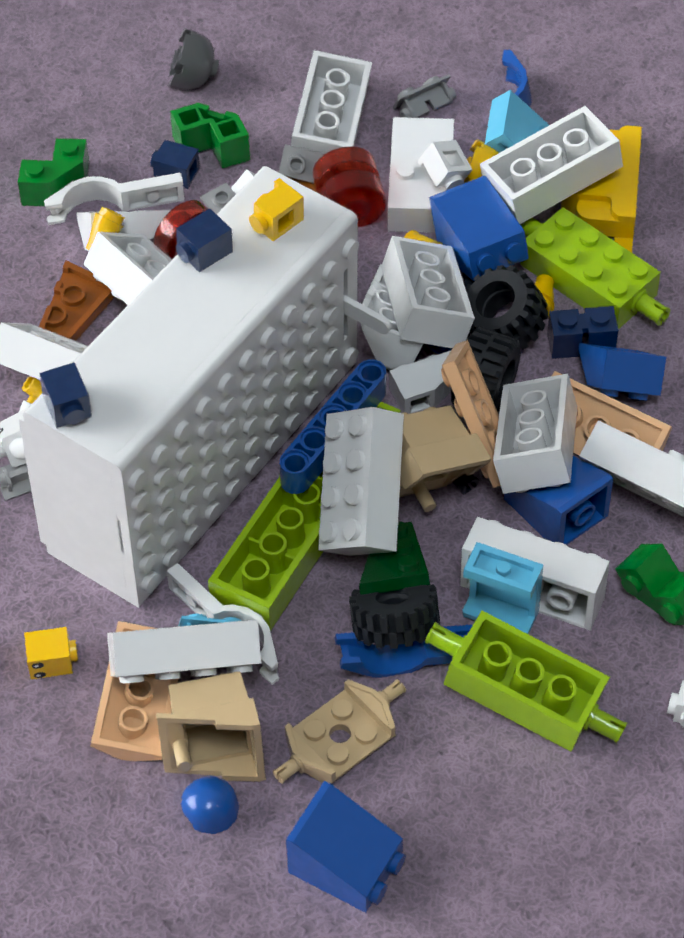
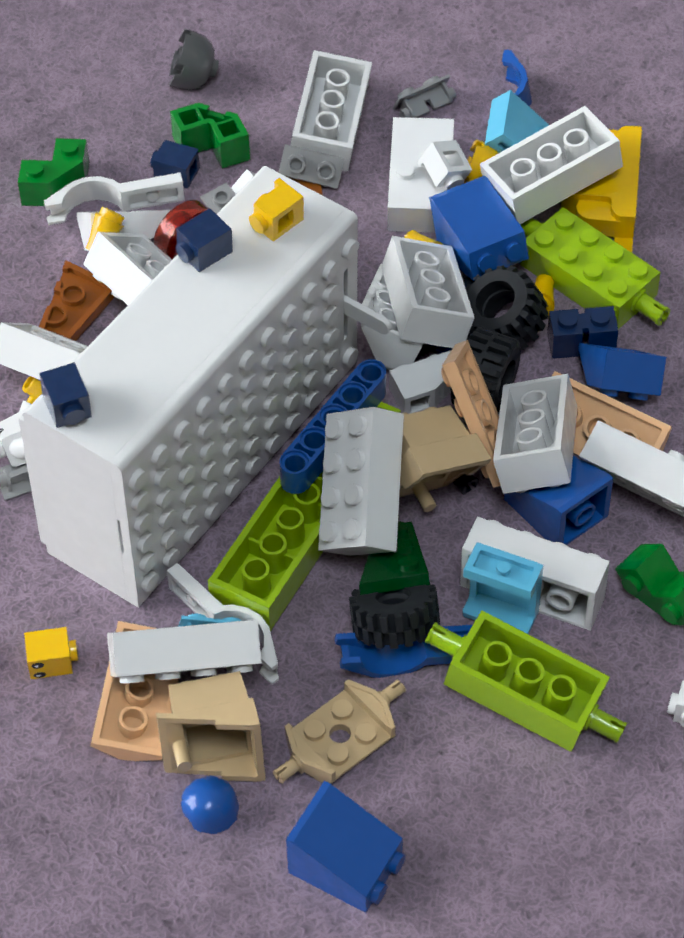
(352, 181): clear red wheel -> none

